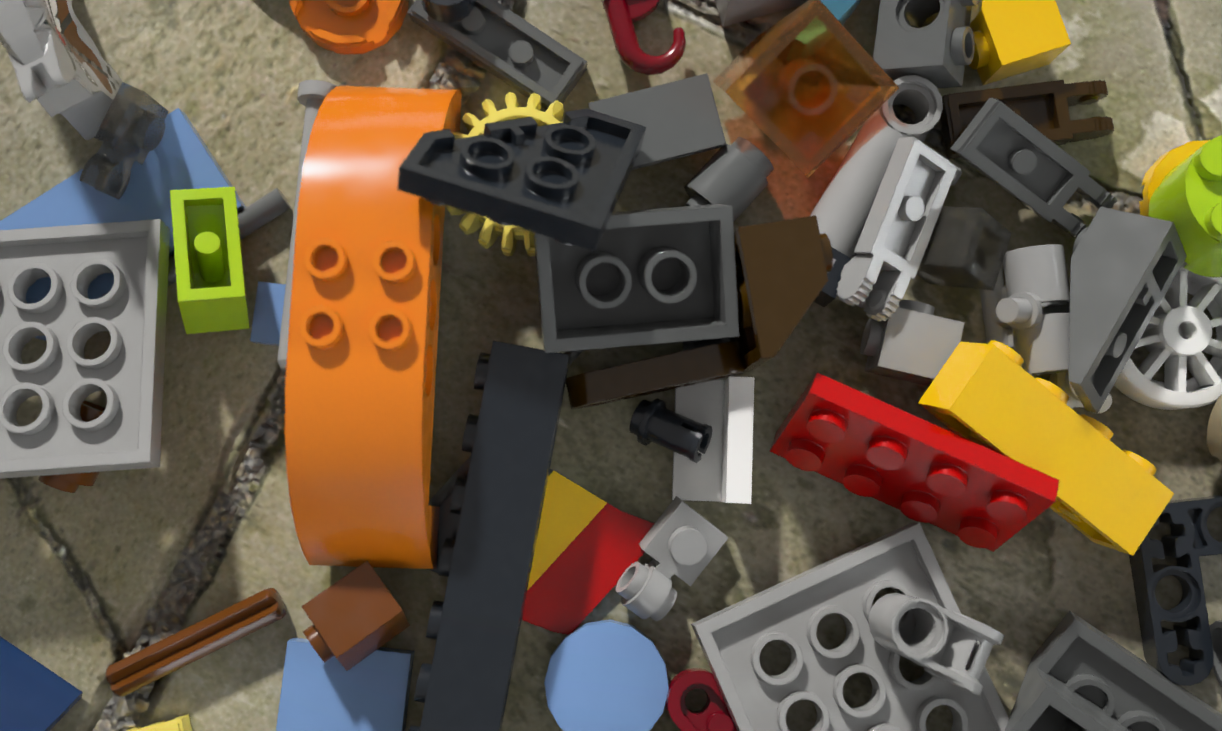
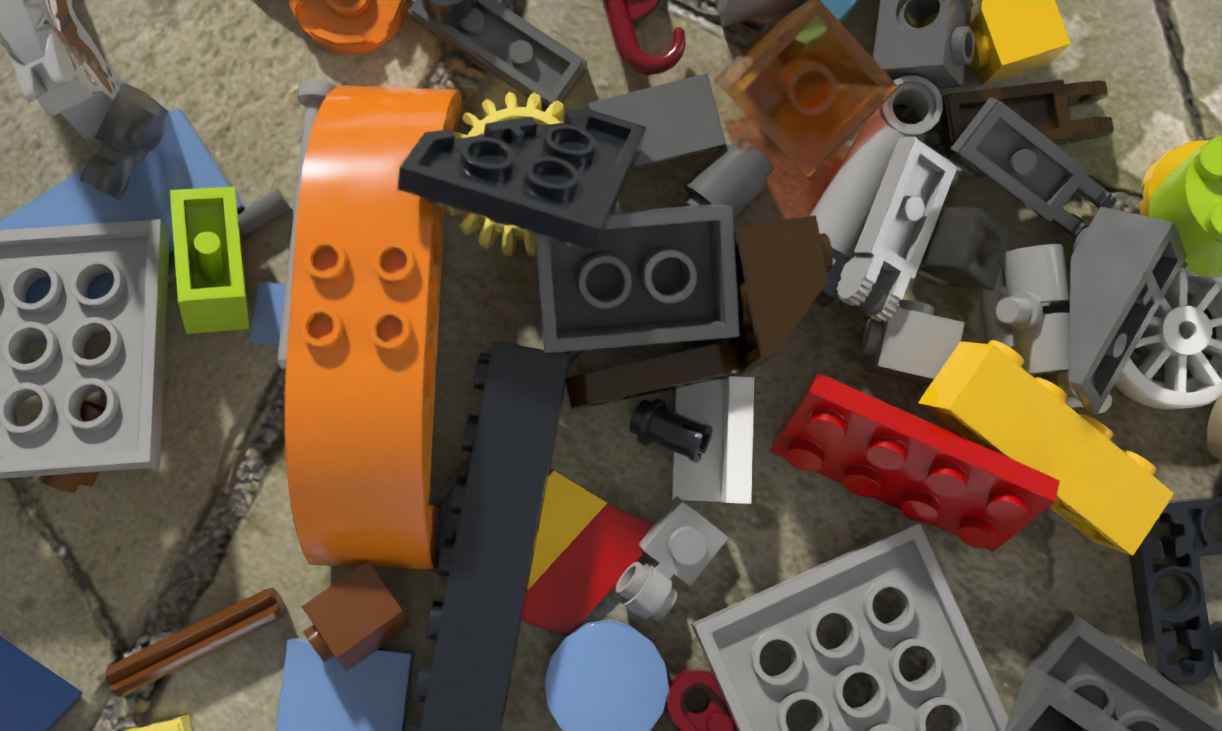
(942, 642): light grey piece -> none

